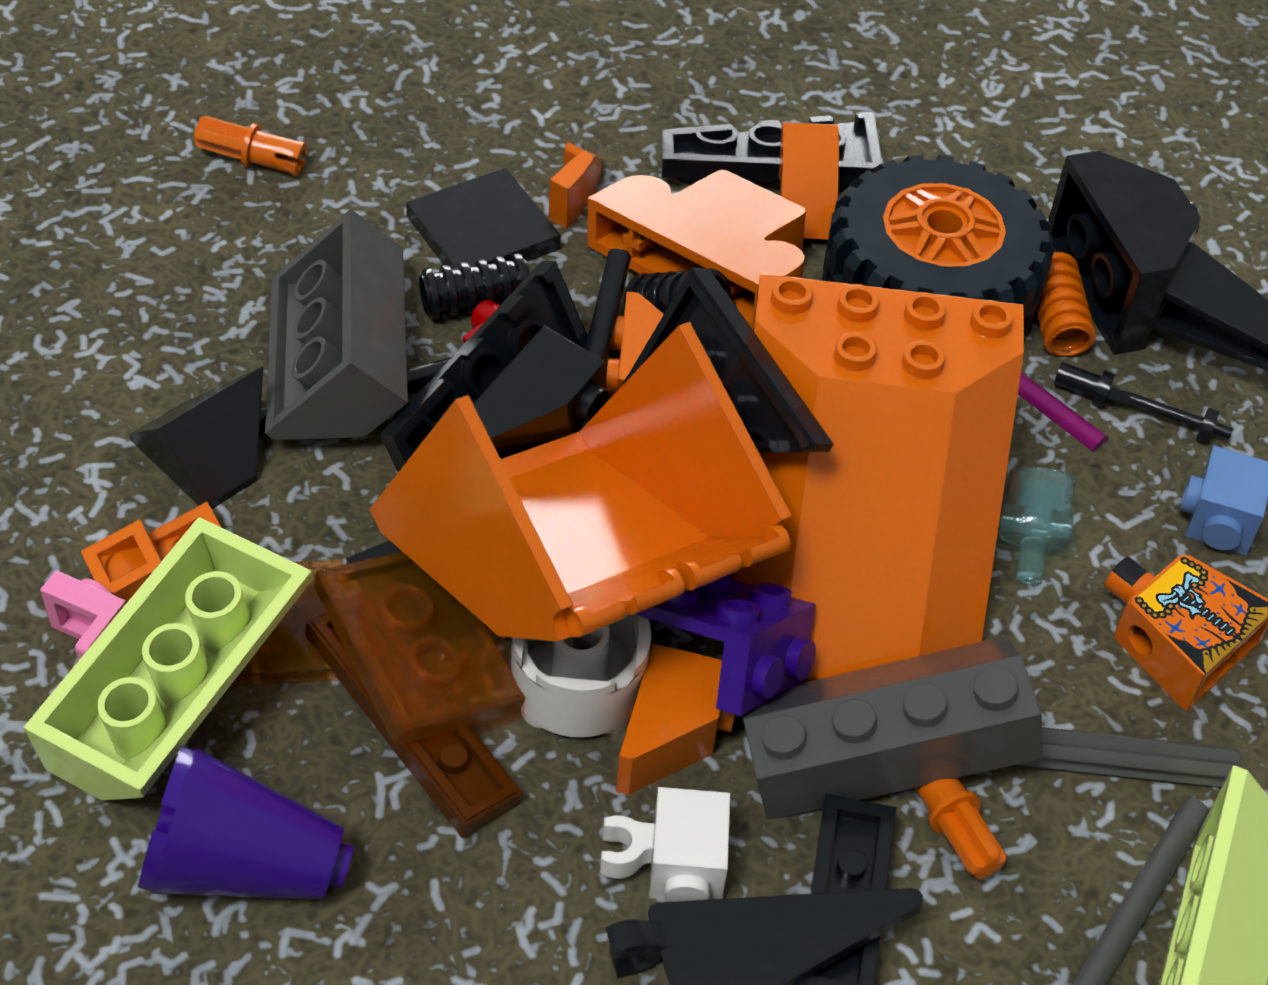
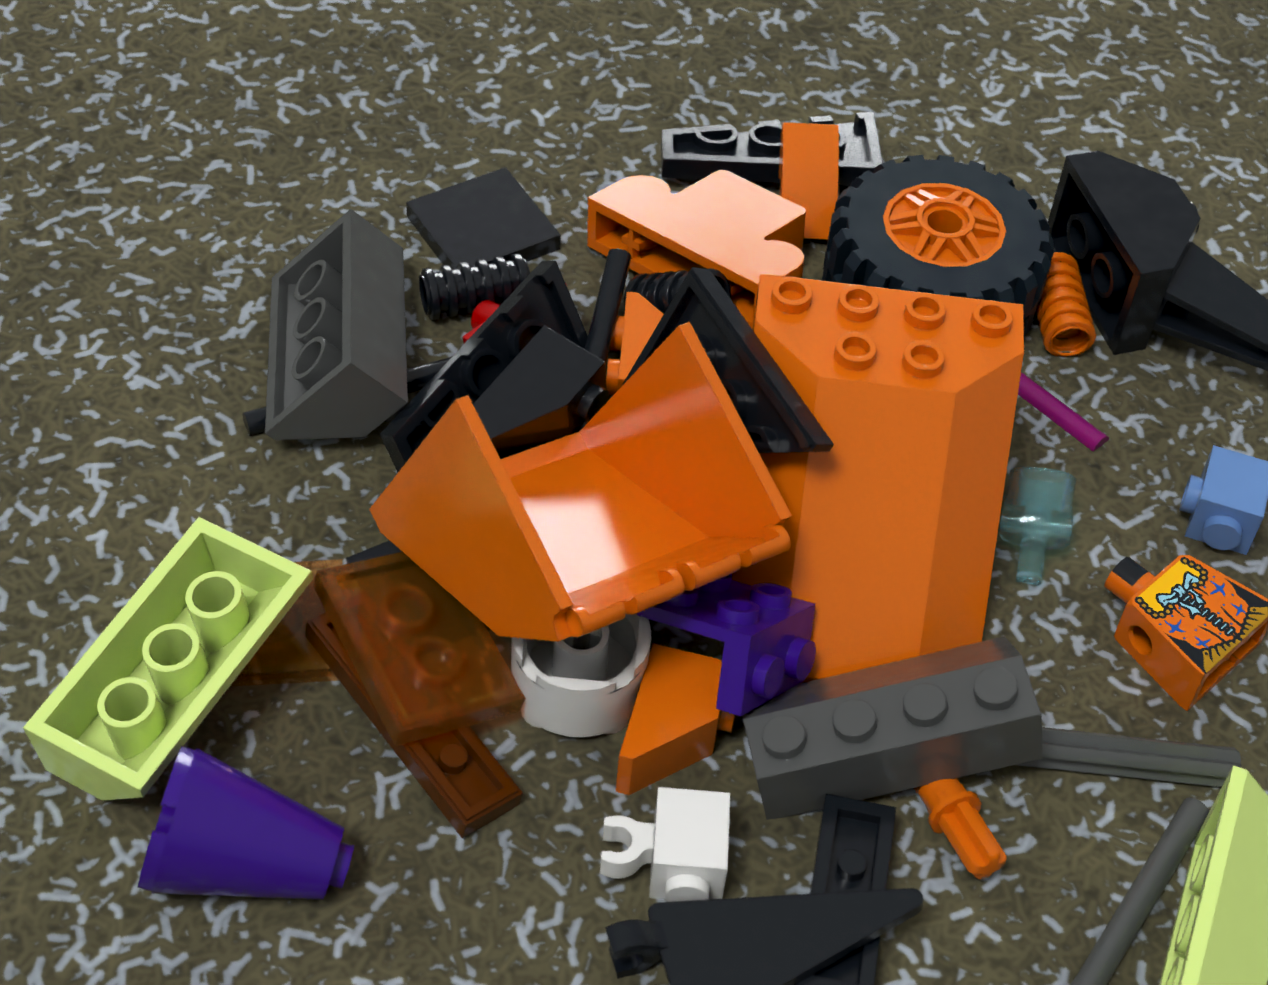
(79, 608): bright pink bracket -> none
(132, 553): orange slope -> none
(209, 440): black slope -> none
(250, 145): orange axle -> none
(573, 185): orange slope -> none
(1102, 387): black piece -> none

